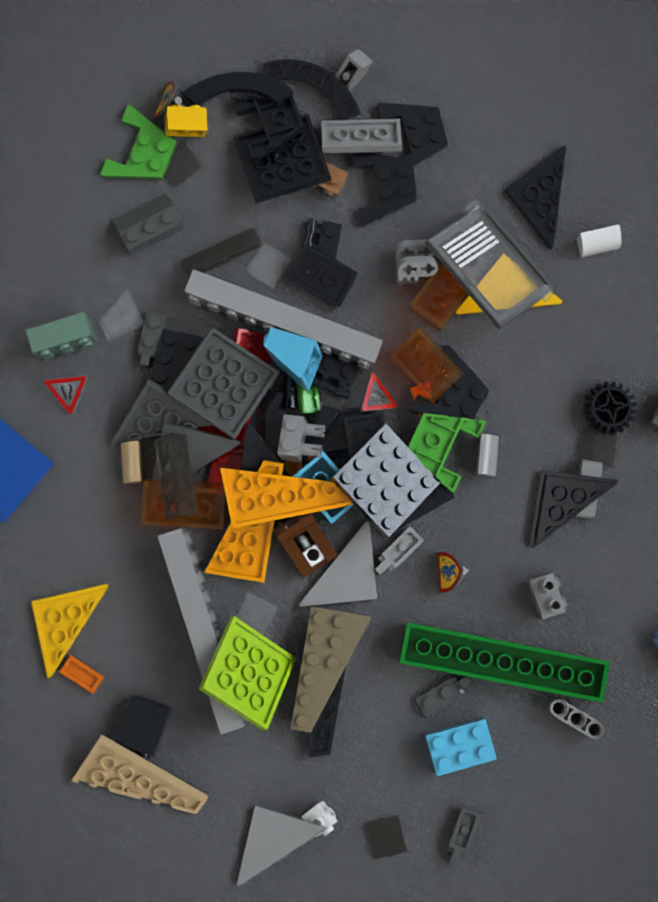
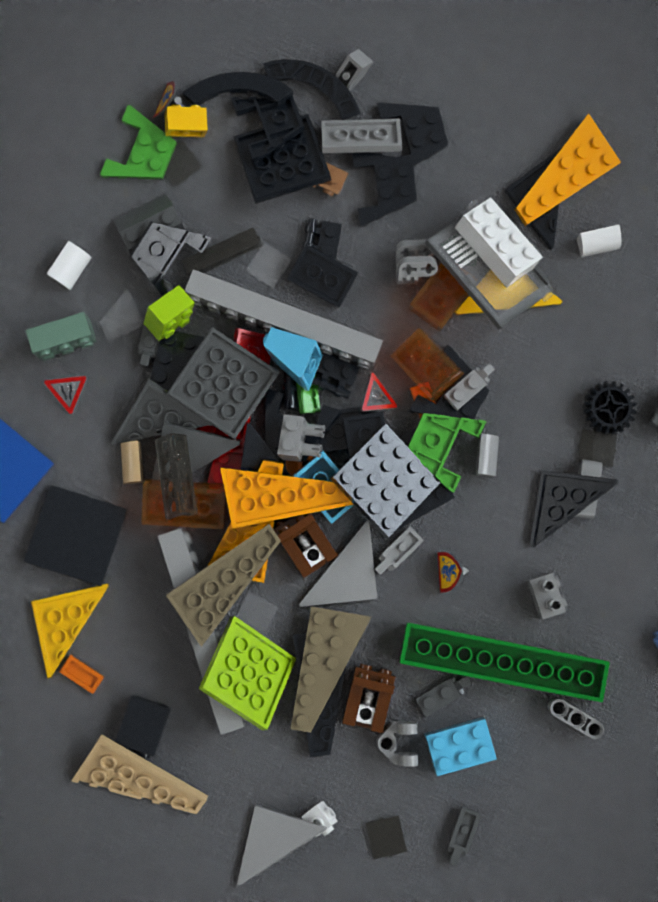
(69, 265): none -> white brick
(75, 535): none -> black tile
(159, 249): none -> wing
(169, 313): none -> lime brick
(214, 590): none -> dark tan wing
(369, 679): none -> reddish brown brick
(398, 758): none -> light grey piece
(468, 387): none -> light grey hinge
(498, 242): none -> white brick
(576, 165): none -> light orange wing

